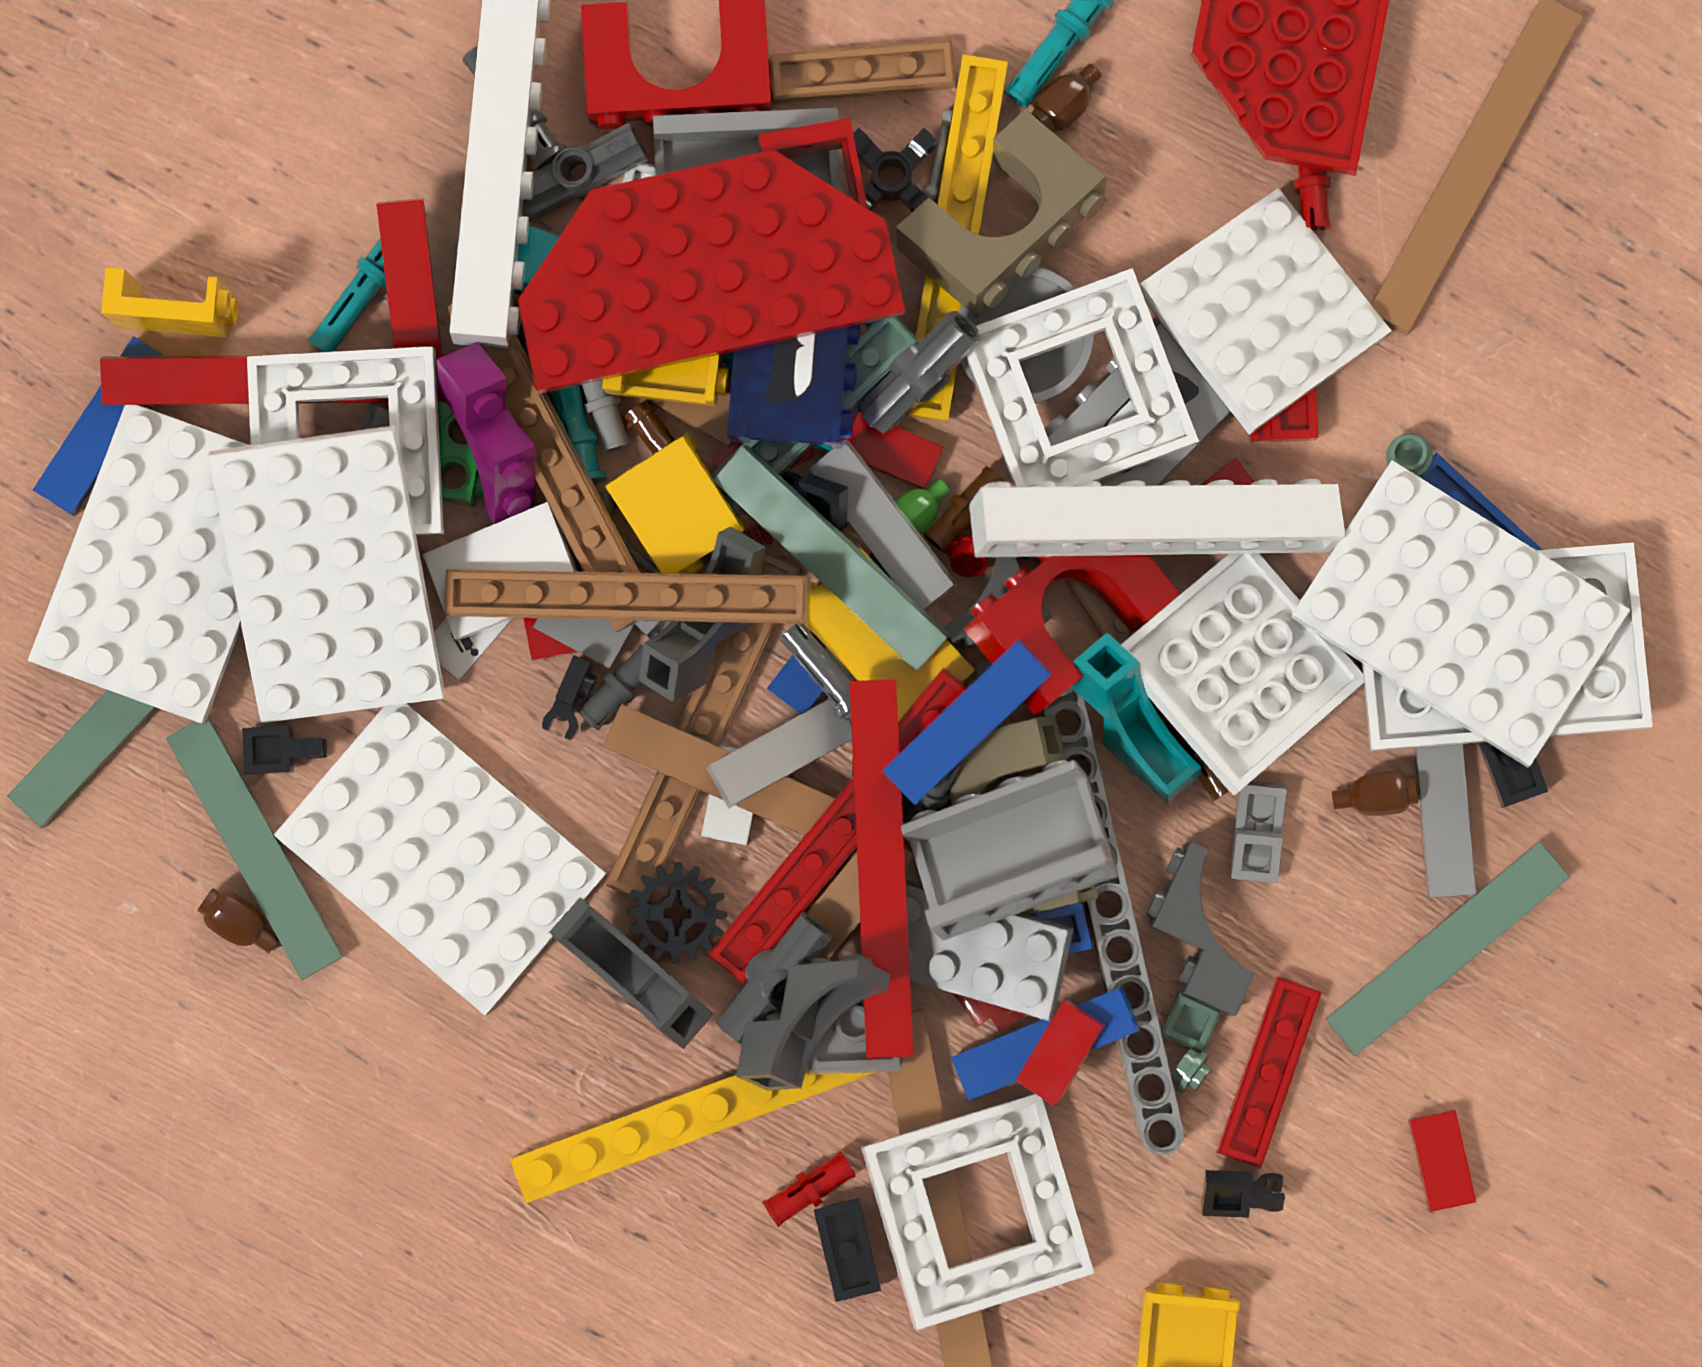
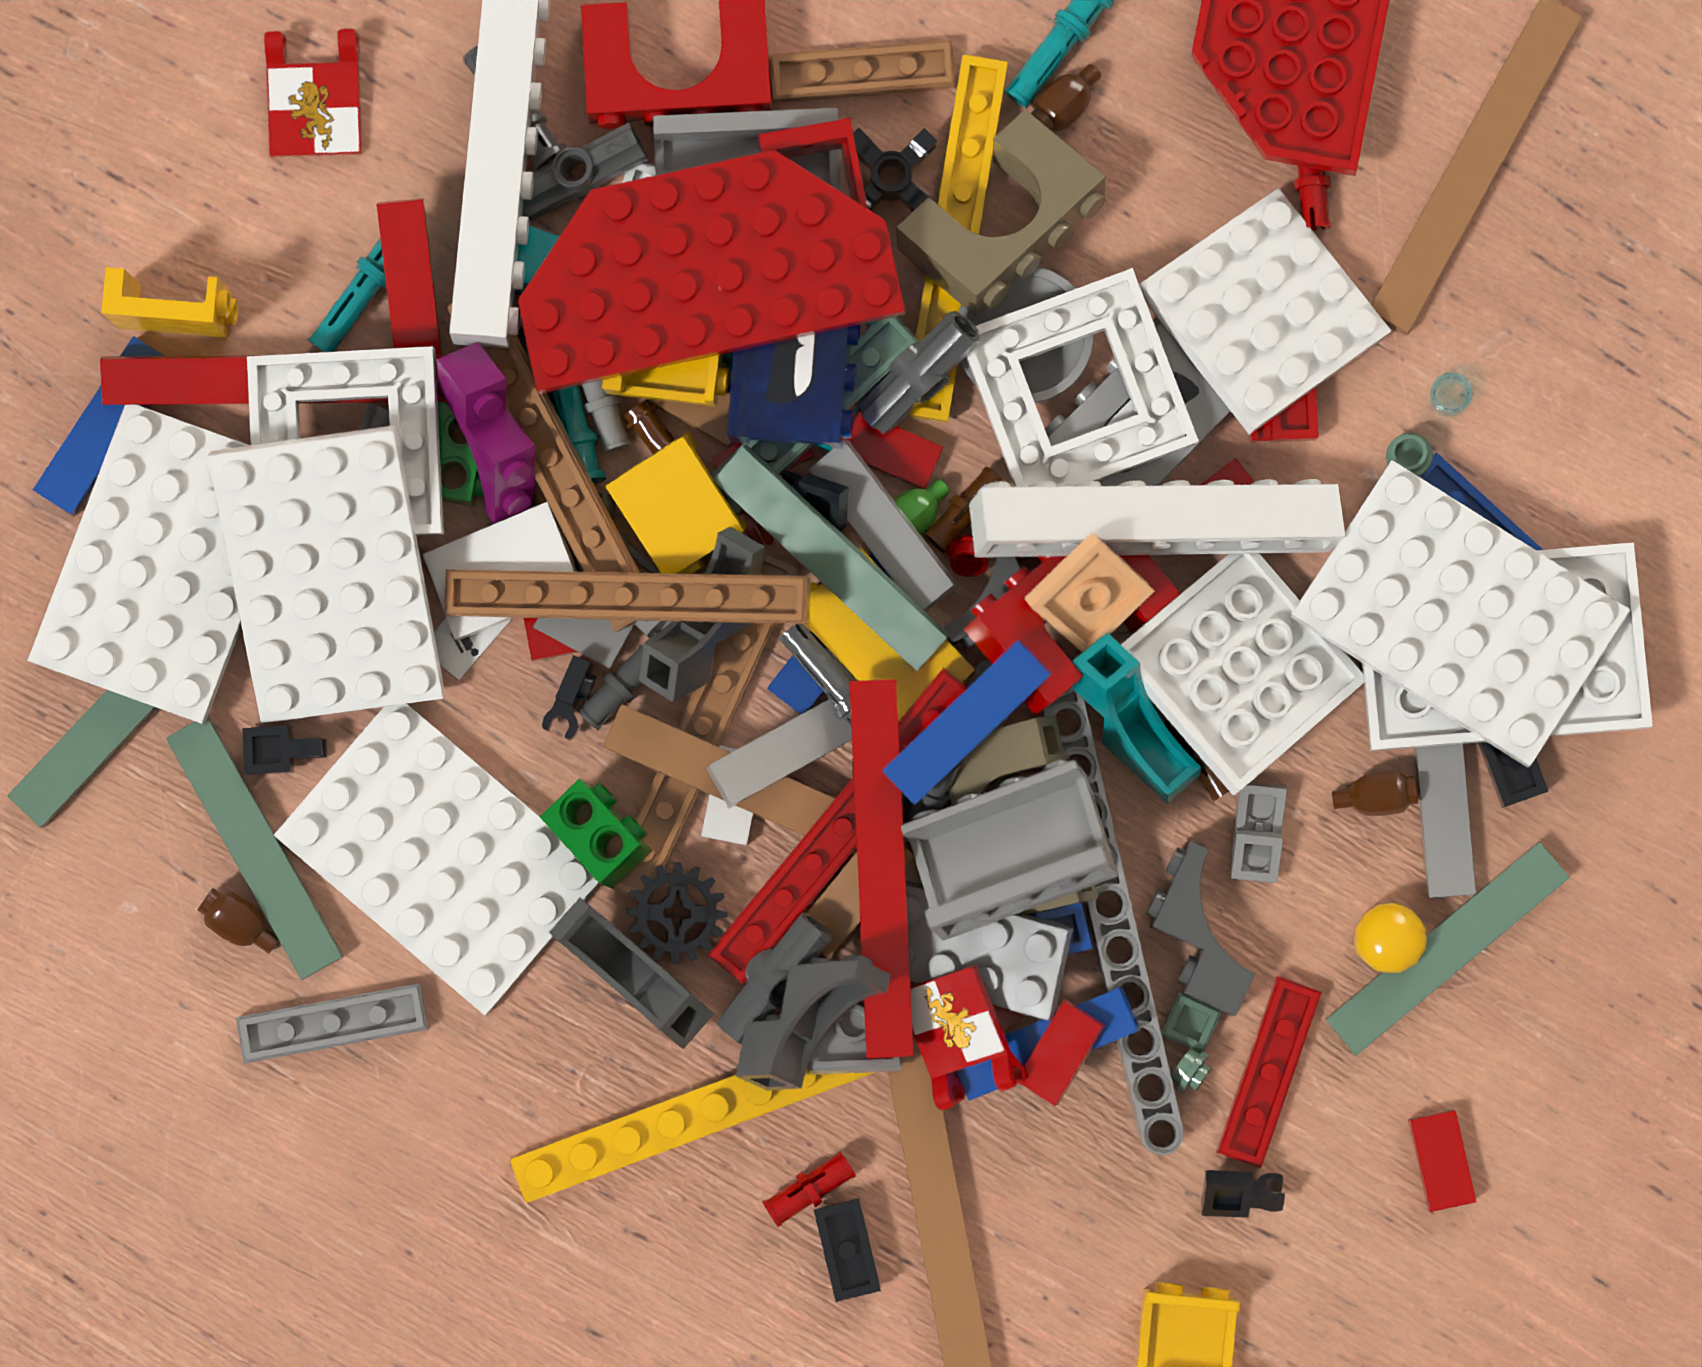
(313, 104): none -> flag
(332, 1023): none -> light grey tile
(590, 840): none -> green brick
(933, 190): light grey hinge -> none
(958, 1030): none -> flag
(1058, 1245): white plate -> none
(1089, 593): none -> light nougat plate
(1390, 938): none -> yellow hair
(1450, 380): none -> clear light blue bush

